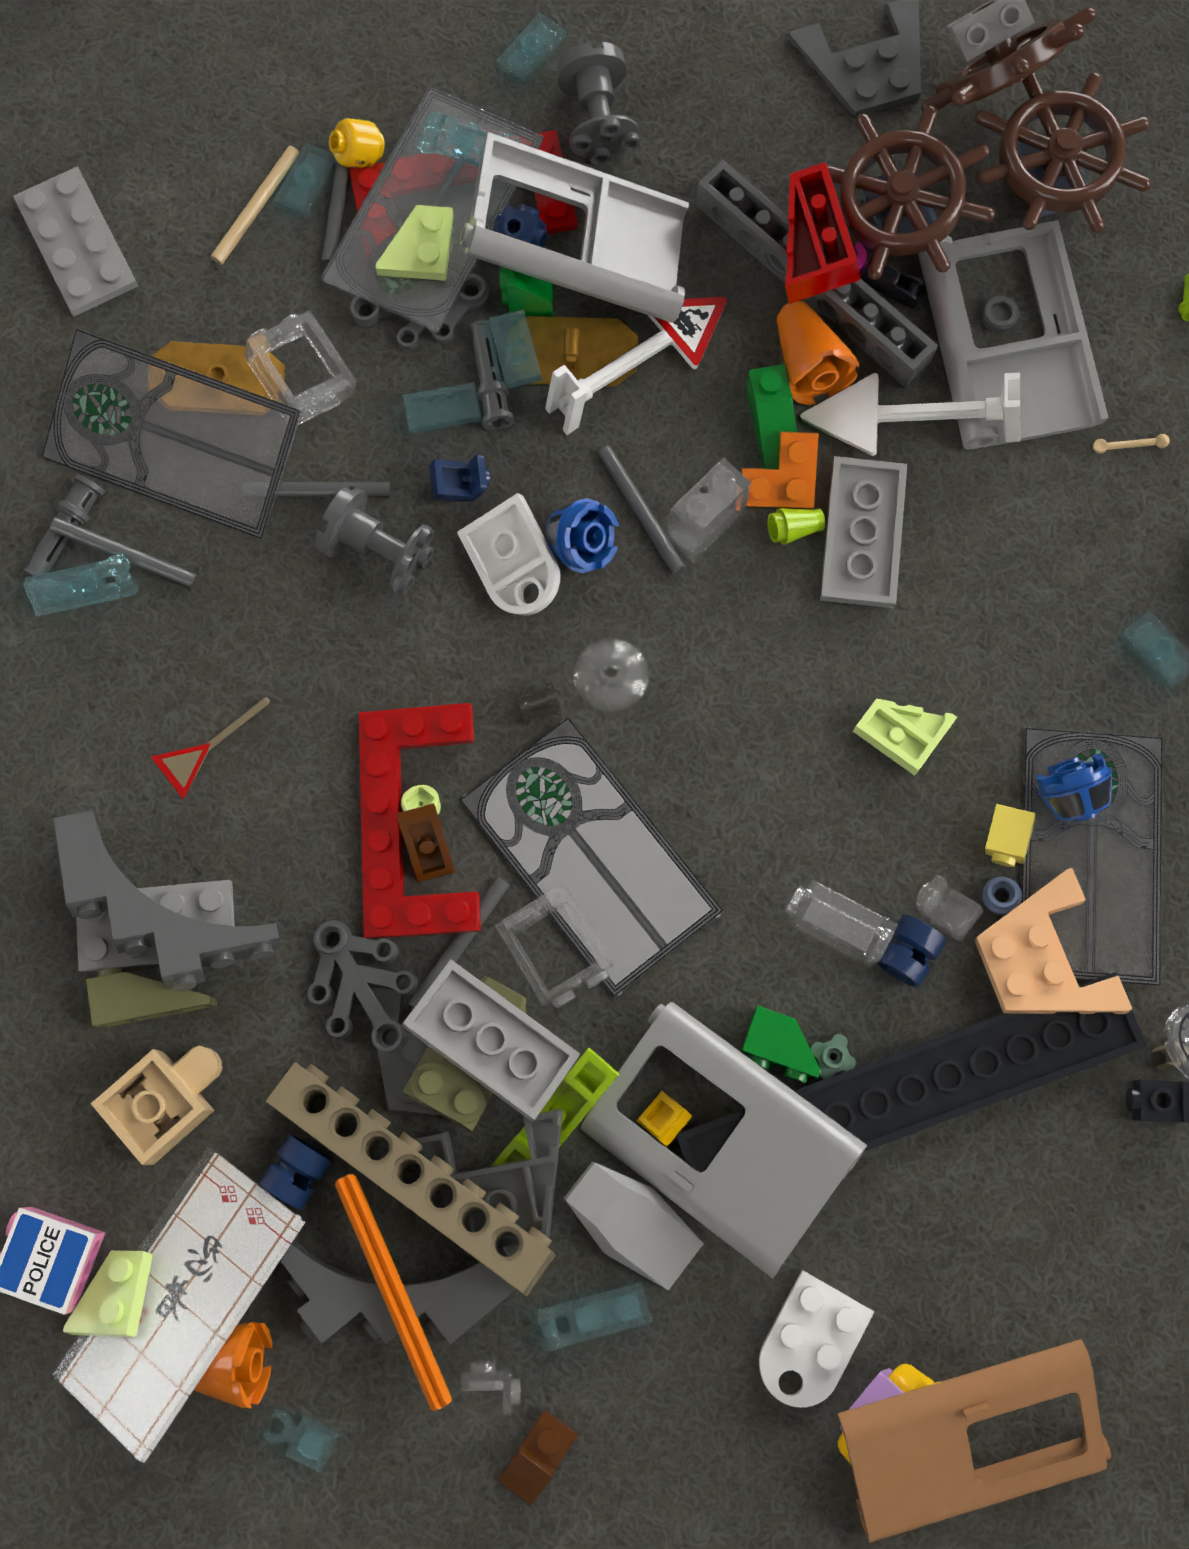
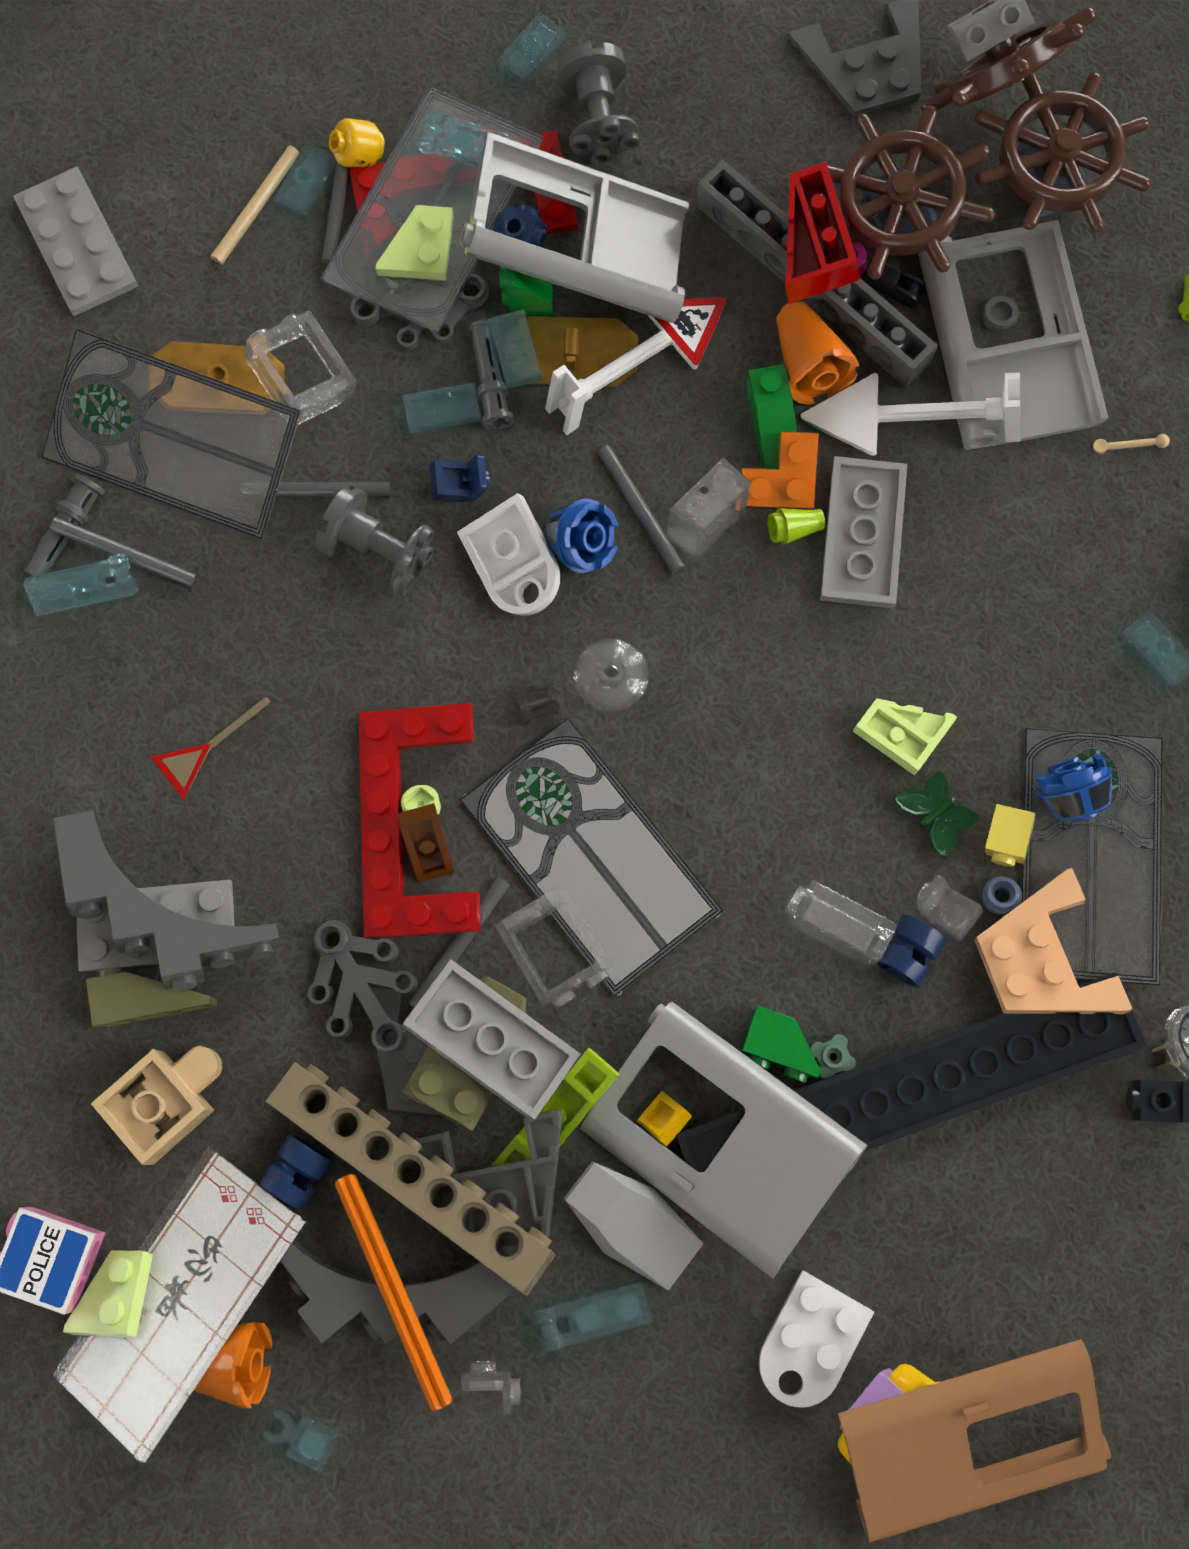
(538, 1457): reddish brown slope -> none
(940, 810): none -> dark green piece

